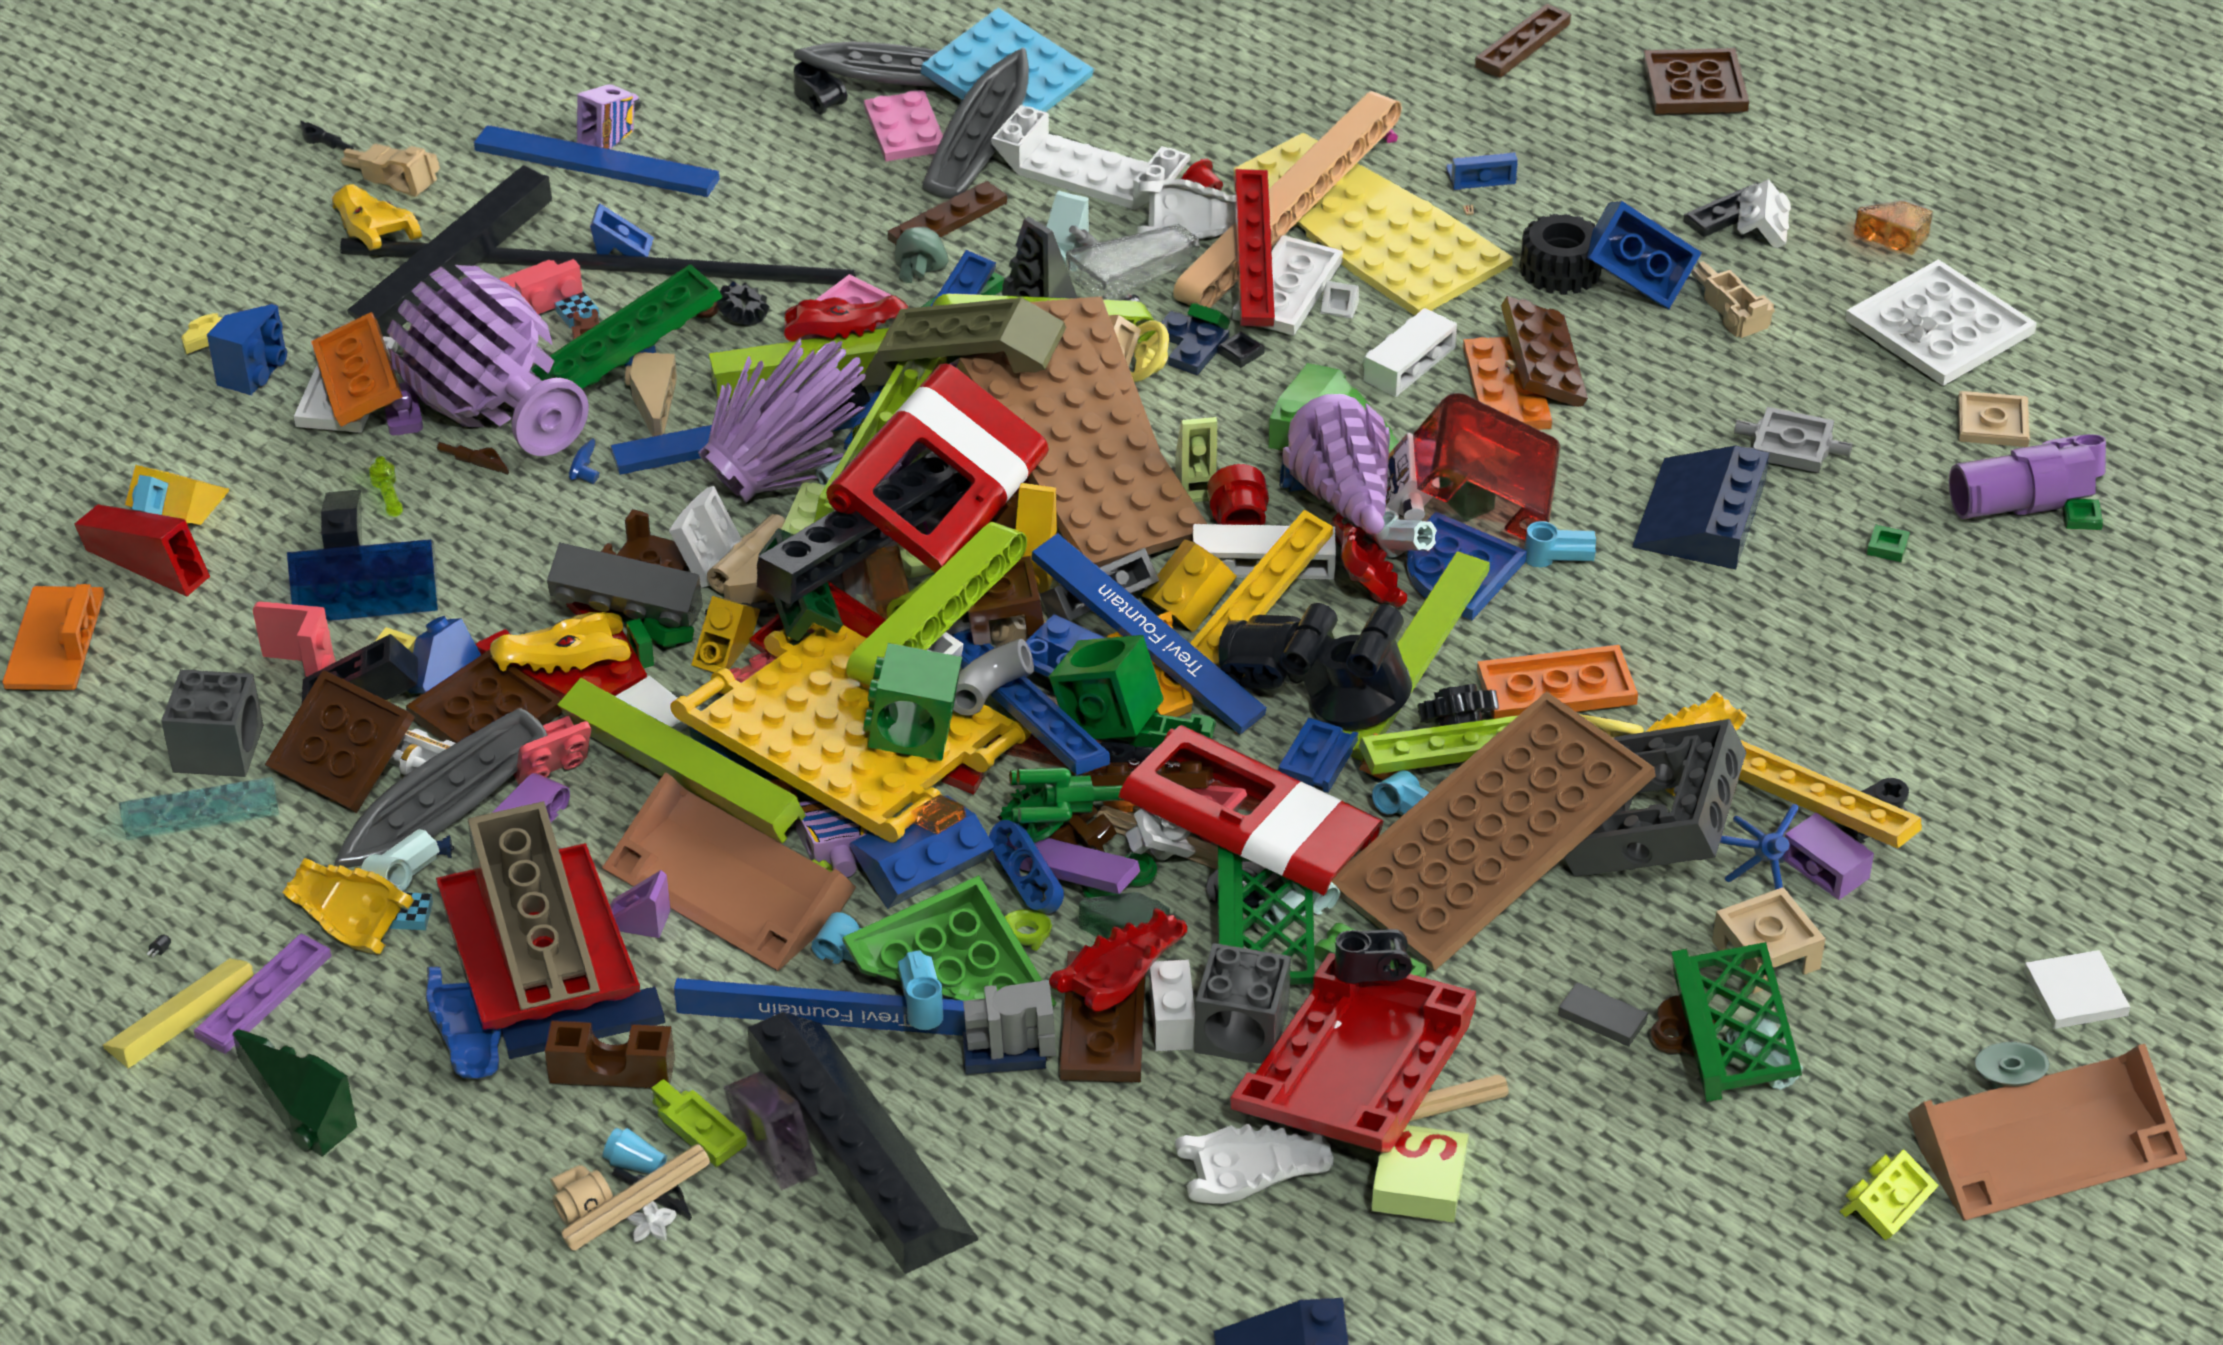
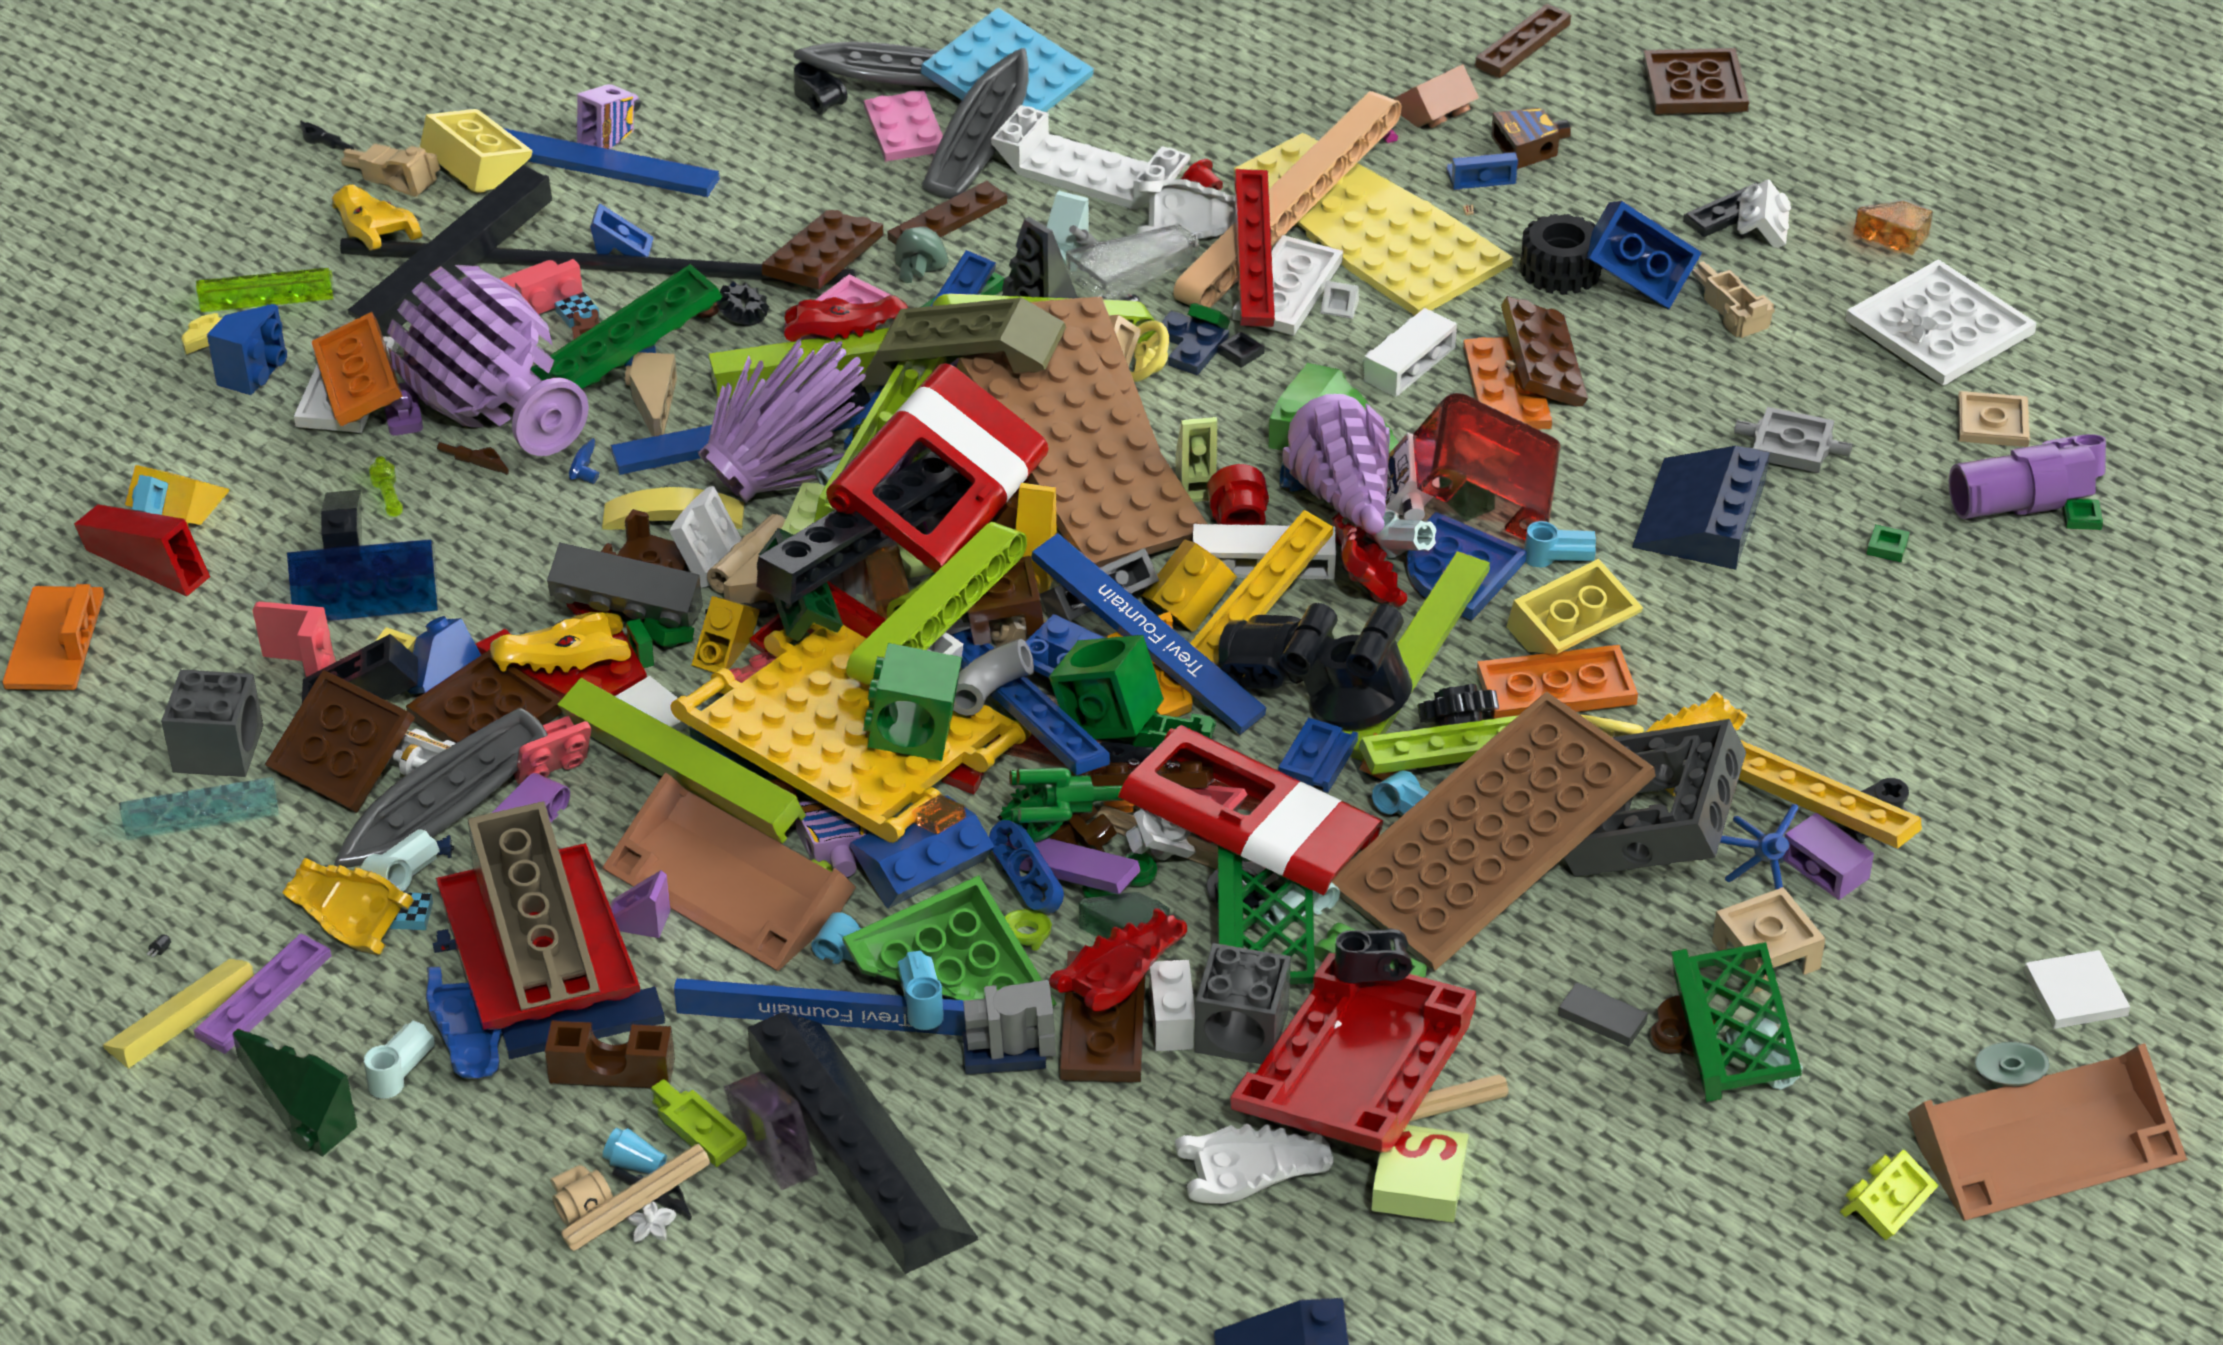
(265, 289): none -> clear neon green fence
(391, 1062): none -> light aqua piece
(443, 942): none -> dark blue piece
(473, 148): none -> light yellow slope
(662, 505): none -> light yellow slope
(822, 249): none -> reddish brown plate
(1438, 97): none -> slope
(1528, 134): none -> reddish brown torso
(1571, 609): none -> light yellow slope

